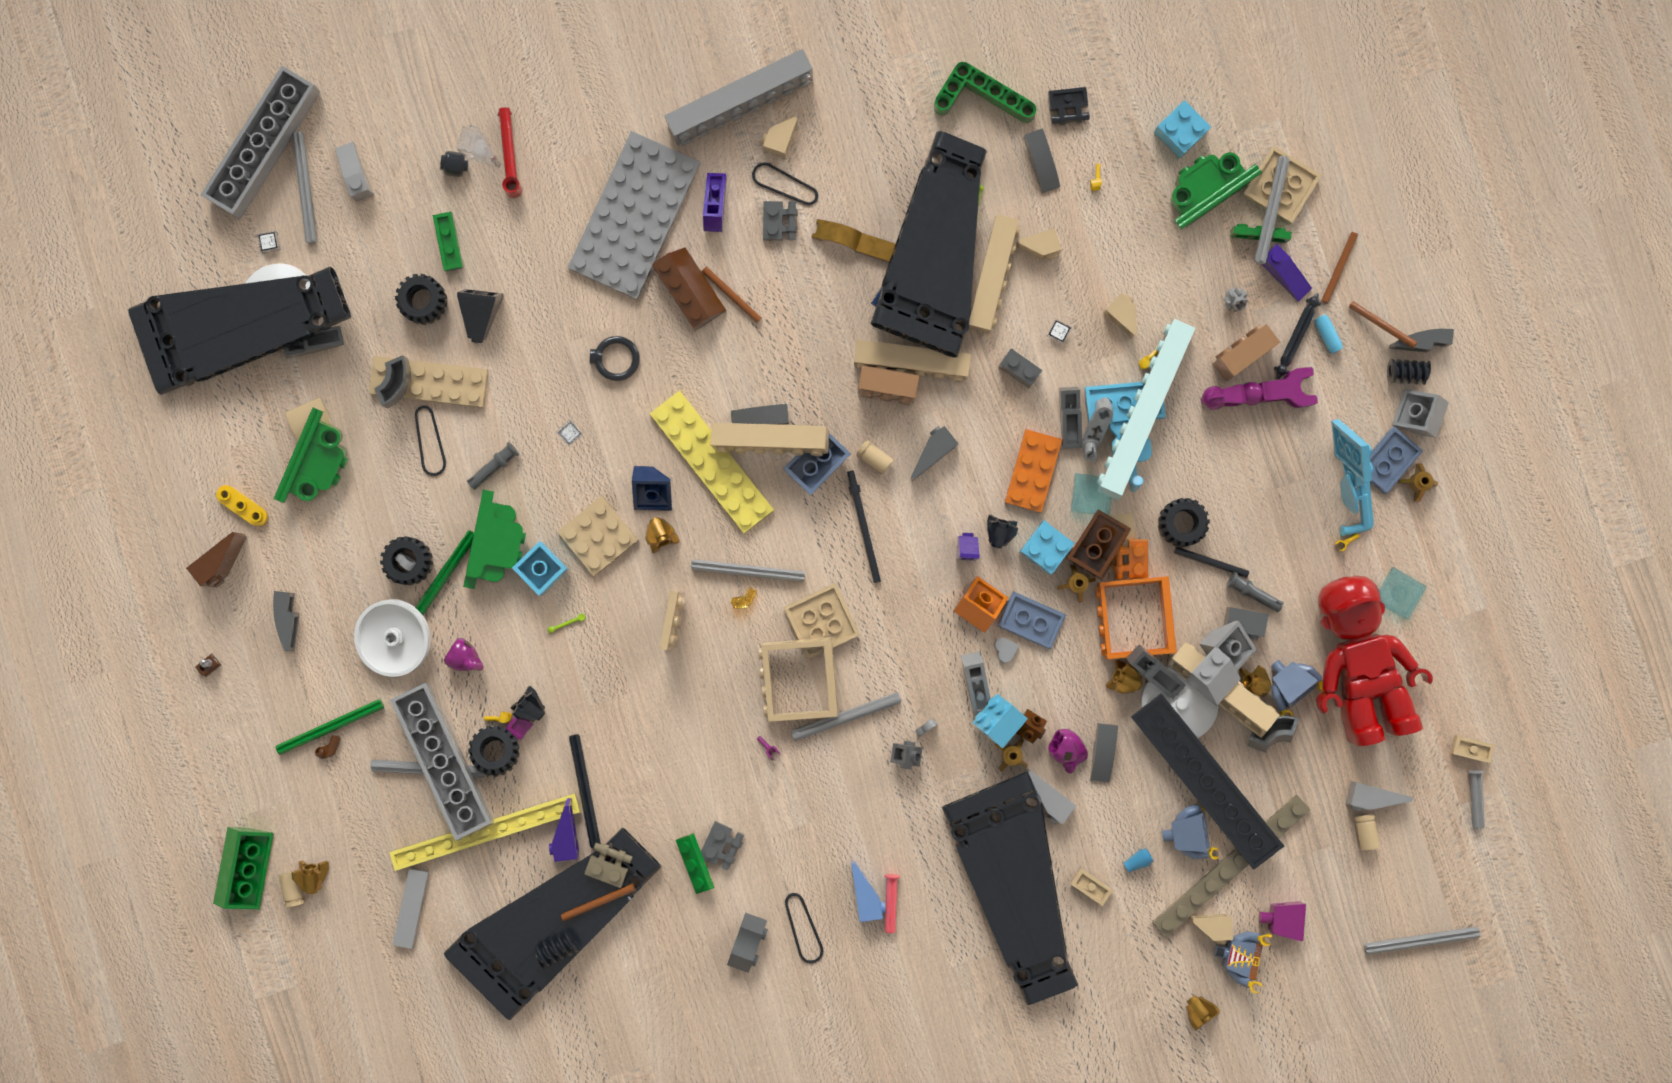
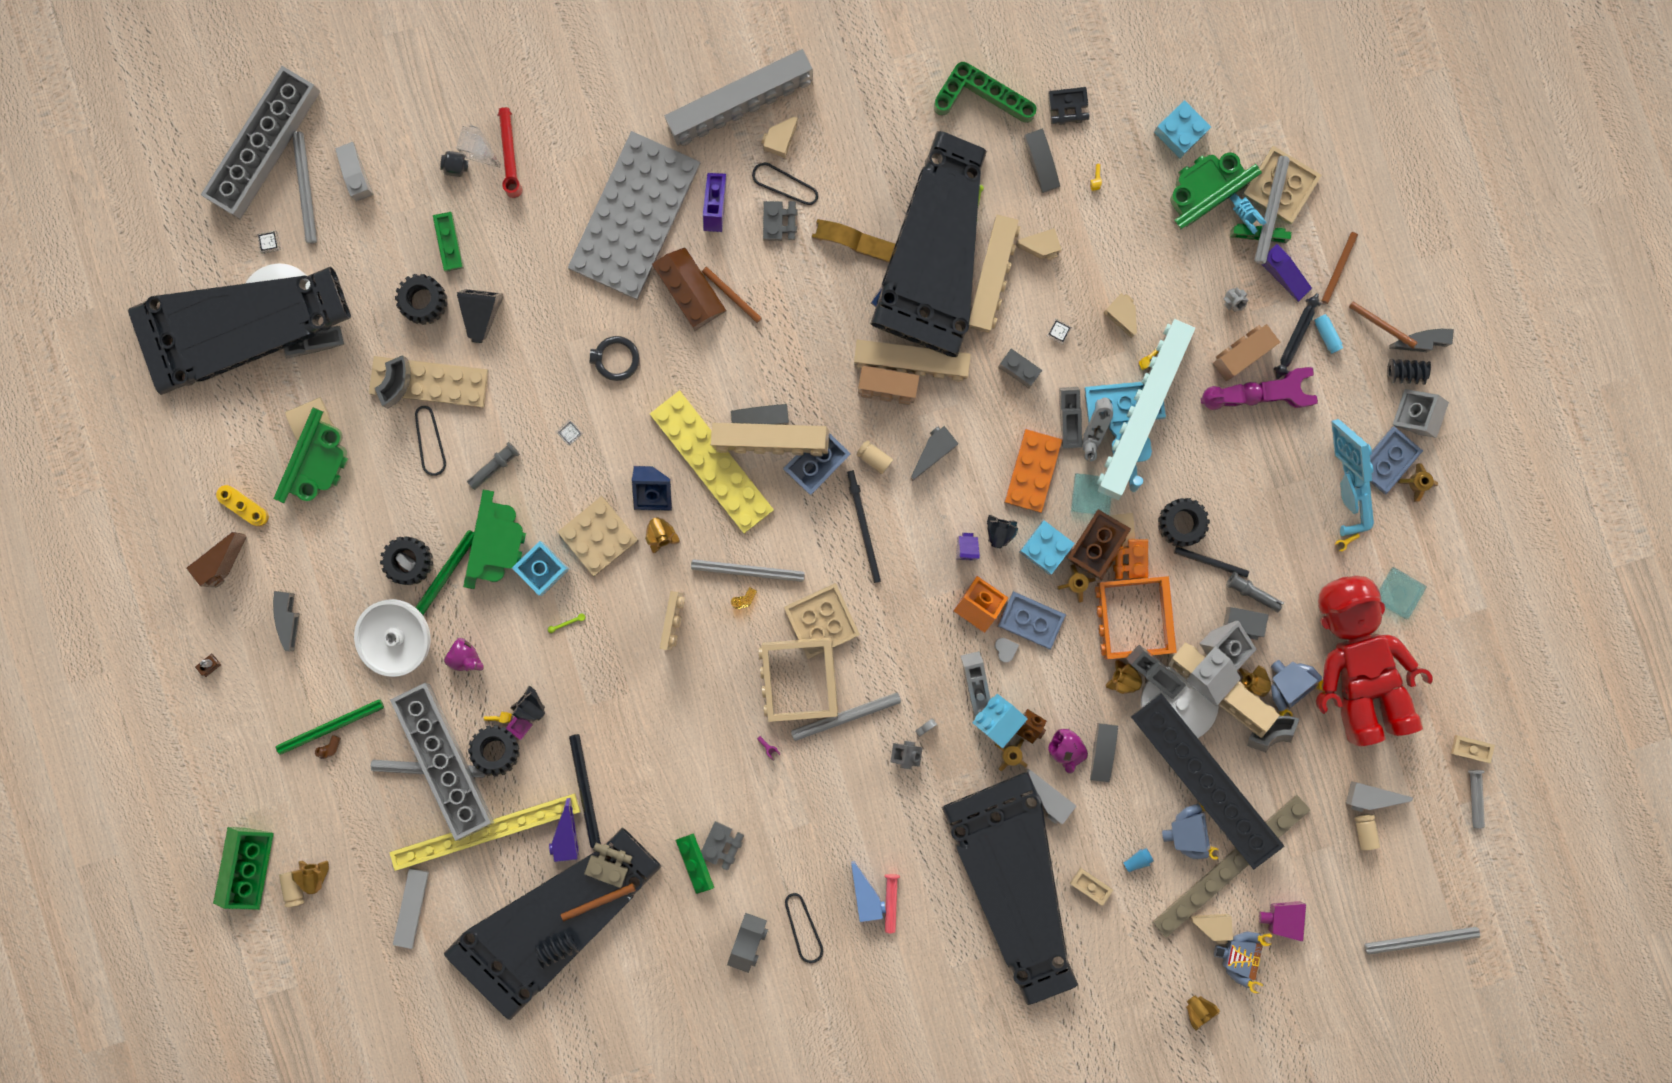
(1247, 212): none -> medium azure hinge

